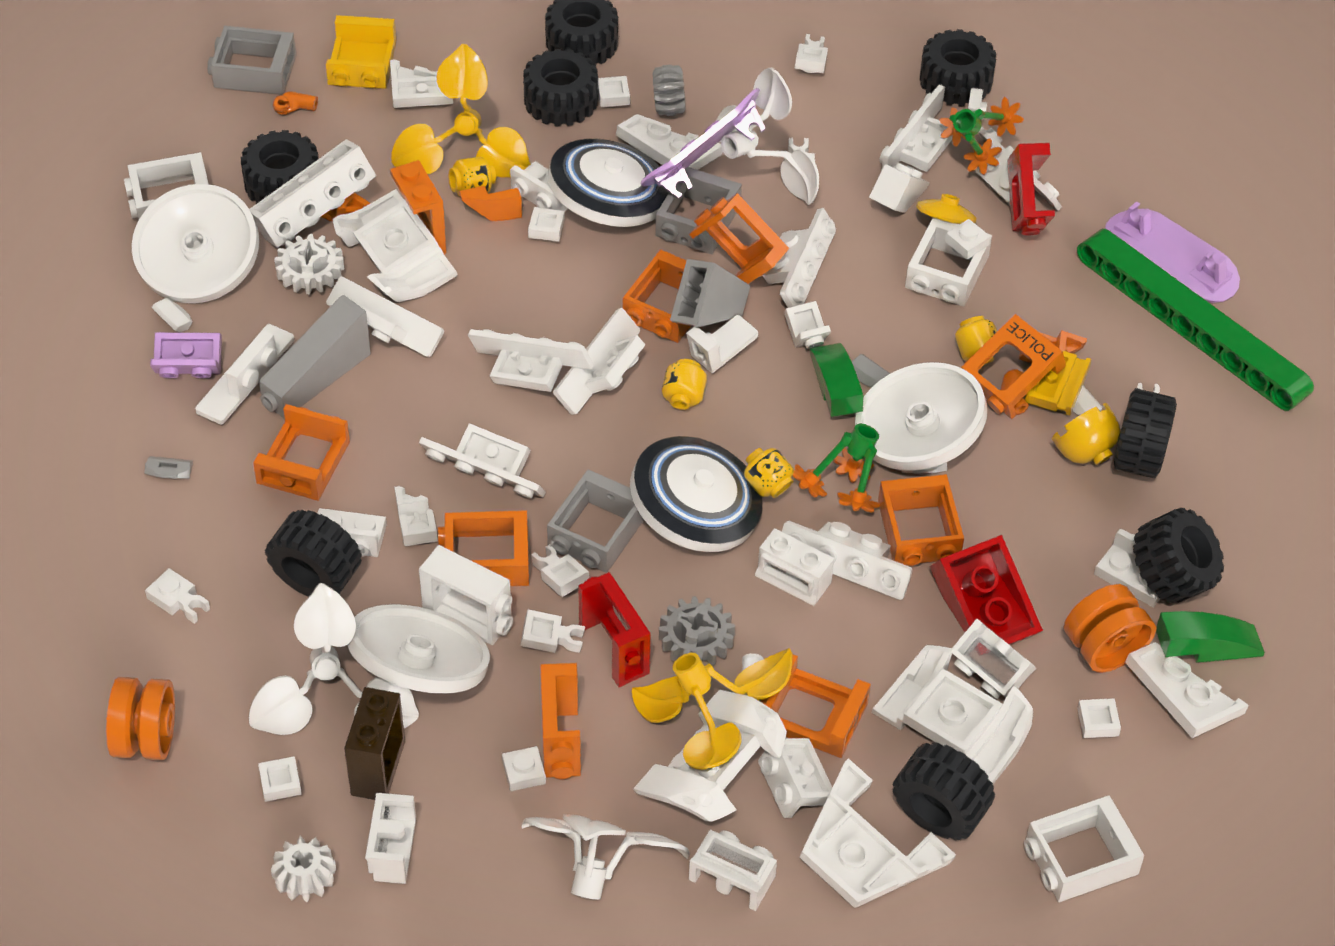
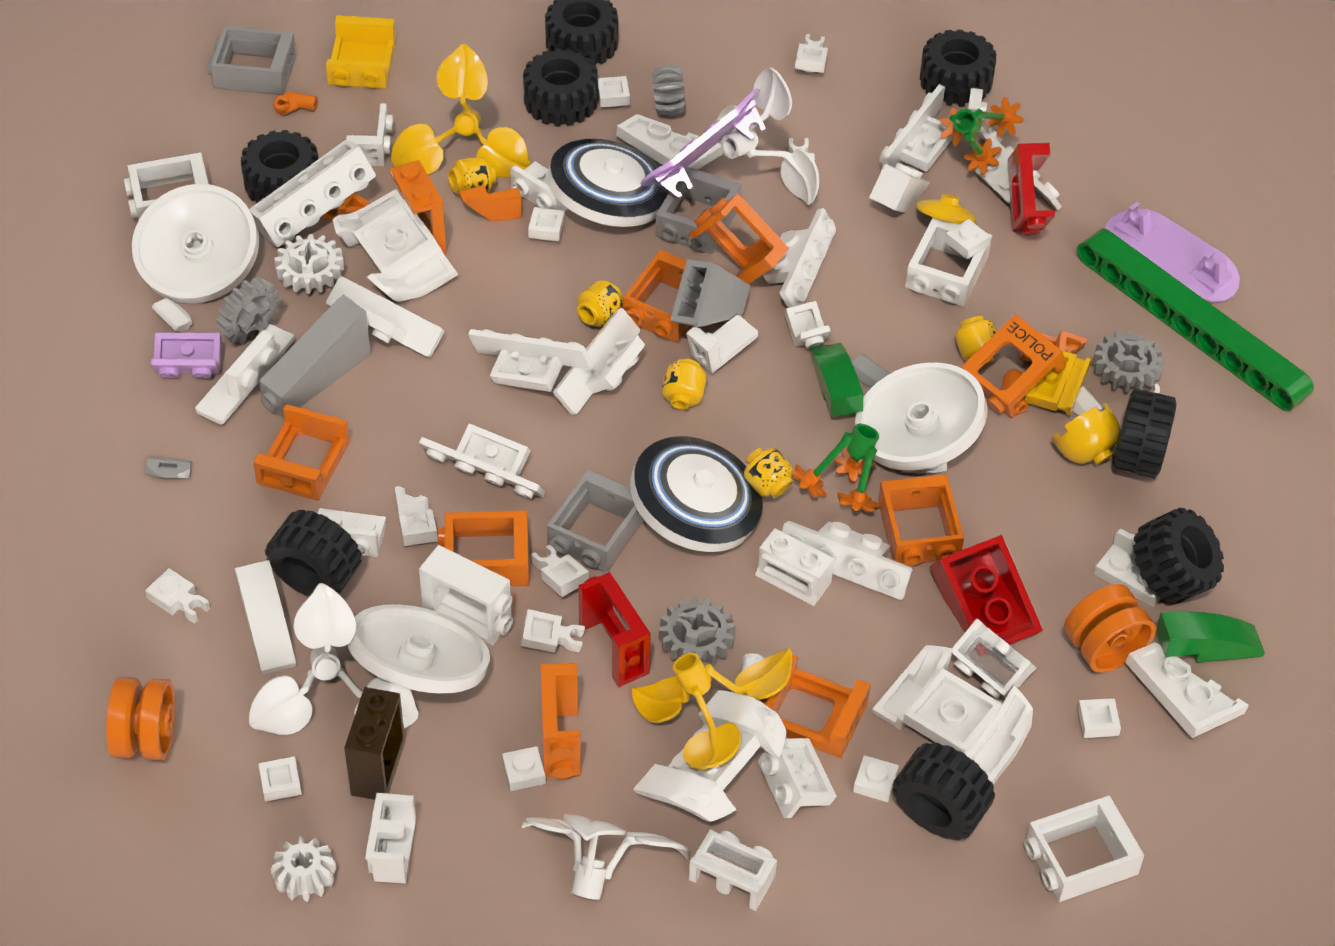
(248, 310): none -> light grey gear
(265, 617): none -> white slope
(376, 146): none -> white bracket
(415, 87): white wing -> none
(599, 303): none -> yellow head
(855, 855): white wing -> none
(875, 778): none -> white plate
(1128, 360): none -> light grey gear

